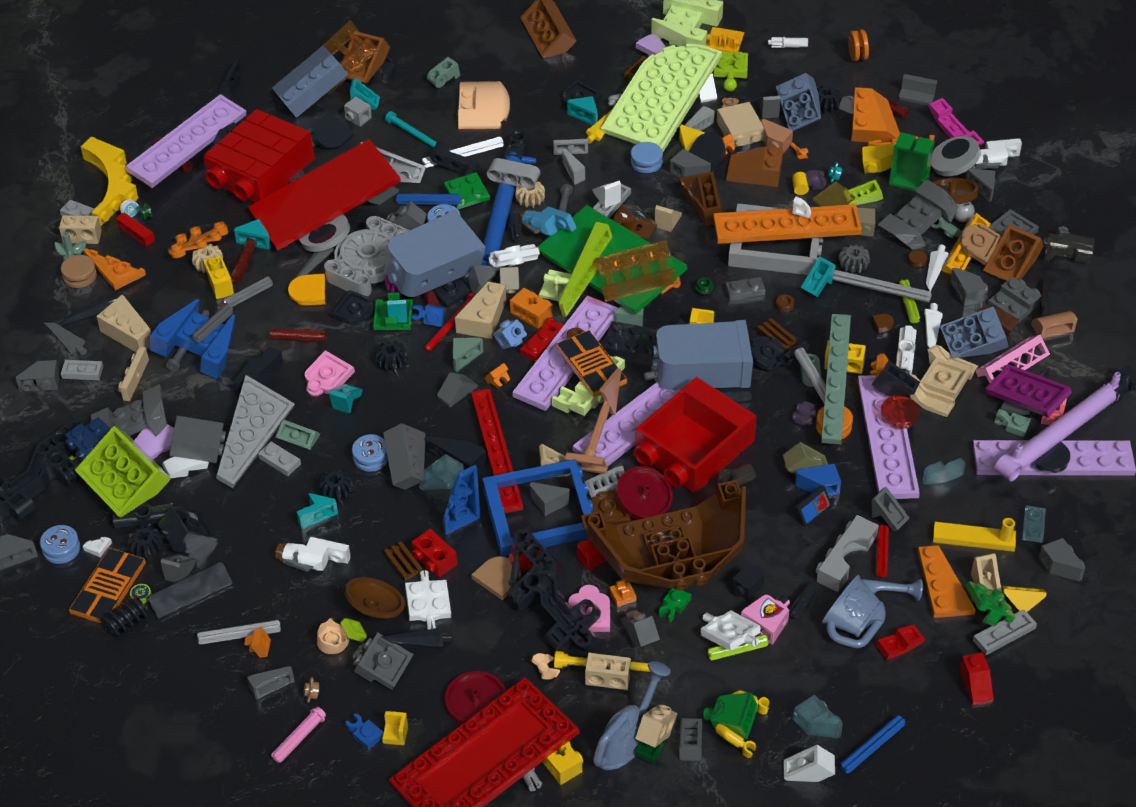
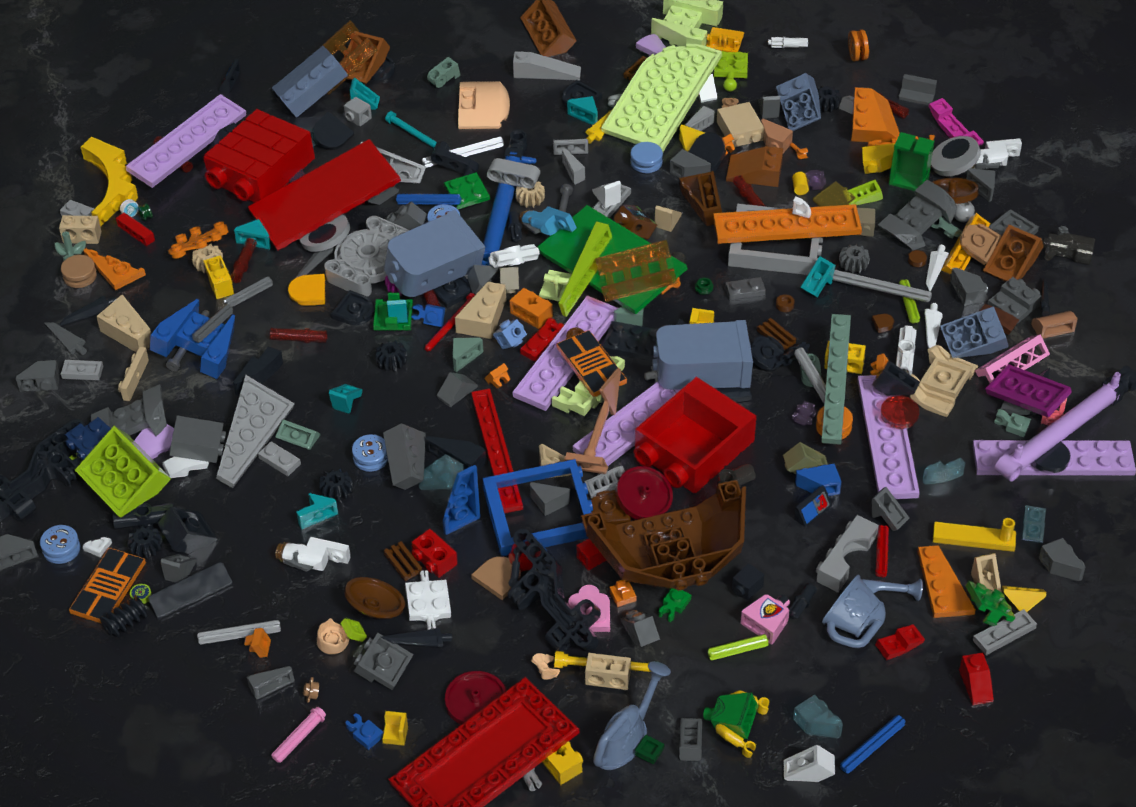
(327, 374): bright pink plate -> none
(542, 67): none -> light grey wedge
(656, 725): tan brick -> none
(730, 630): white plate -> none
(747, 191): none -> clear red pin
(834, 173): teal plate -> none

